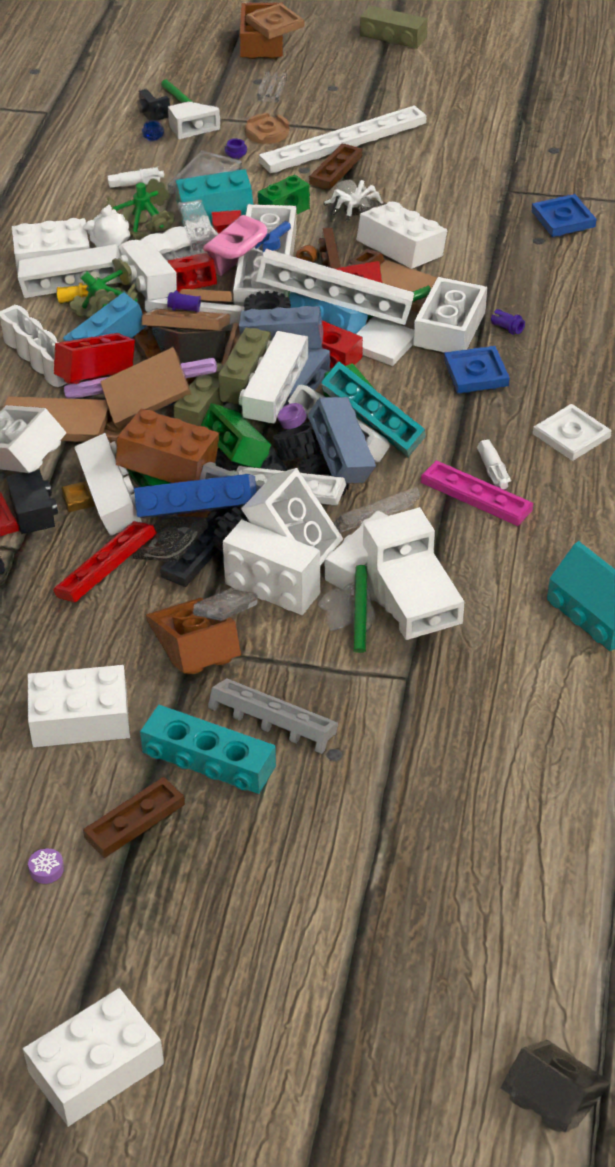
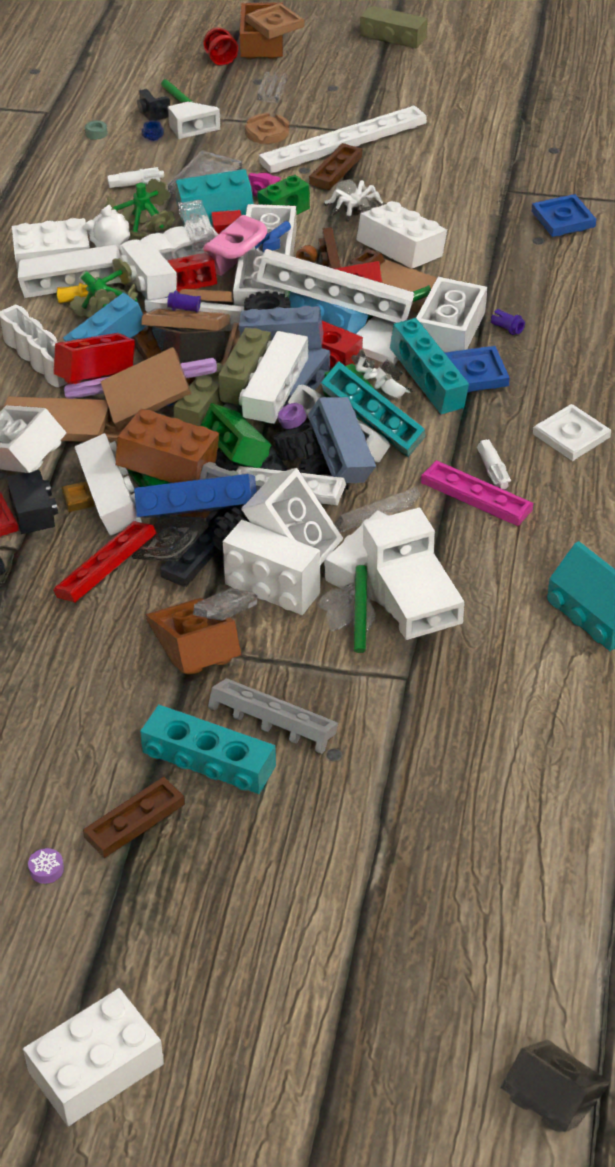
(78, 706): white brick -> none
(96, 130): none -> sand green tile
(220, 46): none -> red helmet
(235, 148): dark purple plate -> none
(261, 181): none -> dark pink bracket
(386, 376): none -> animal
(429, 366): none -> teal brick

